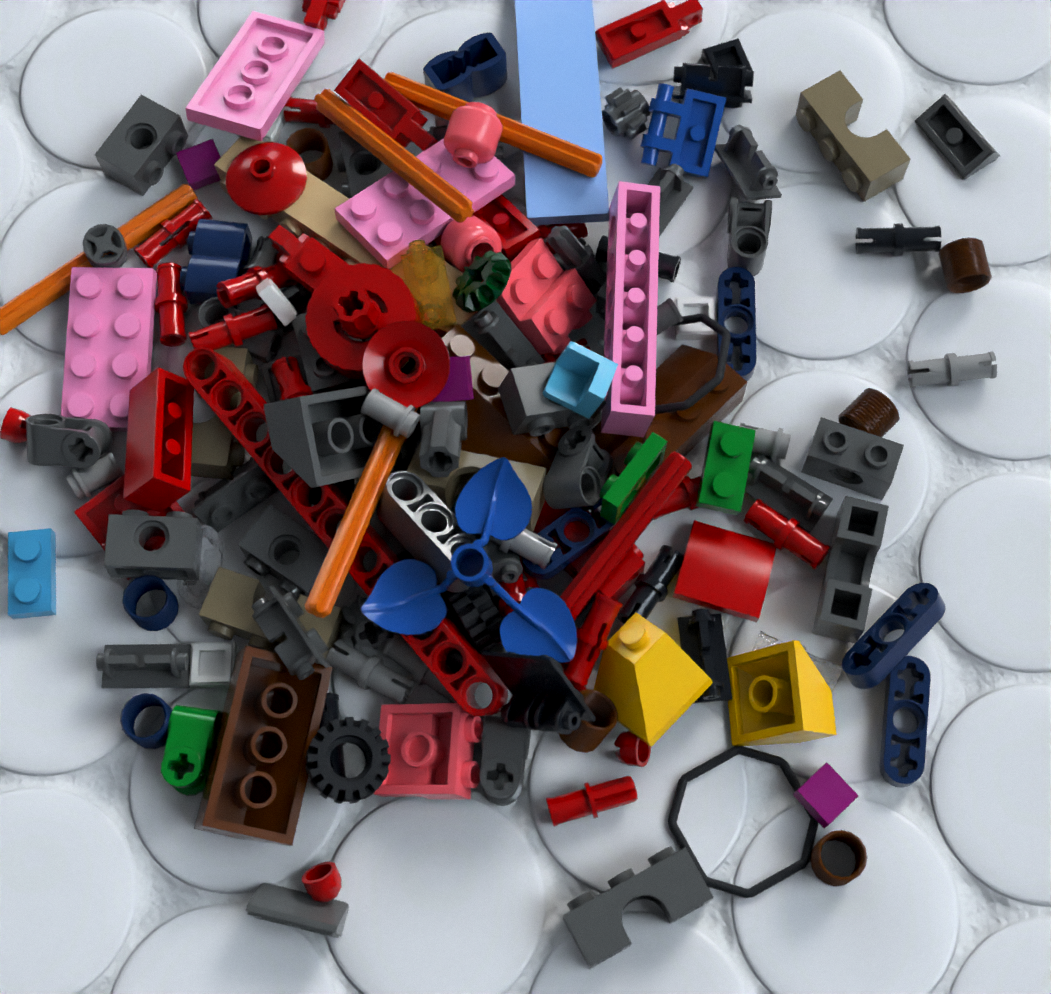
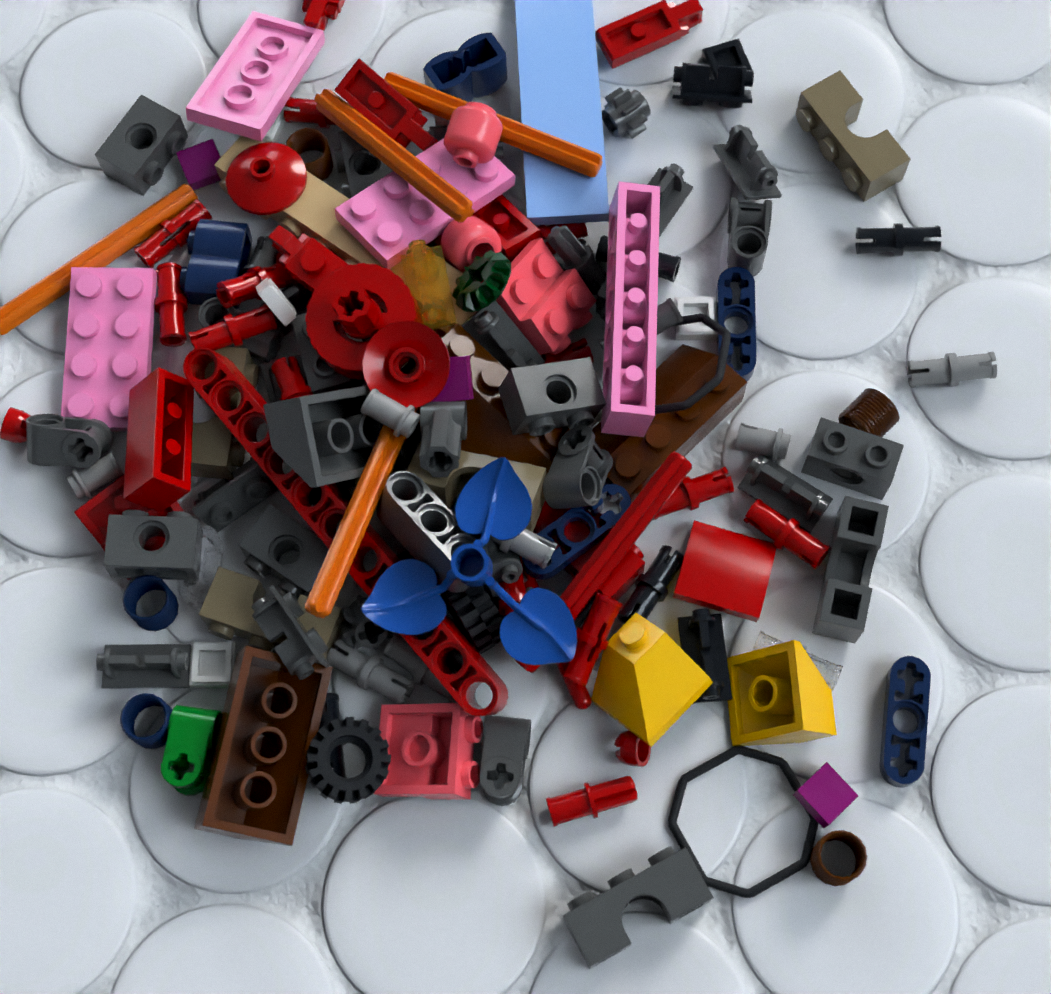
(31, 573): dark azure plate -> none
(101, 240): dark grey wheel -> none
(298, 910): dark grey slope -> none
(322, 881): red hinge -> none
(541, 693): black hinge -> none
(580, 379): medium azure panel -> none
(589, 736): reddish brown piece -> none
(641, 464): green plate -> none
(695, 132): blue plate -> none
(725, 468): green plate -> none
(914, 613): dark blue beam -> none
(956, 137): dark grey slope -> none
(965, 265): reddish brown piece -> none

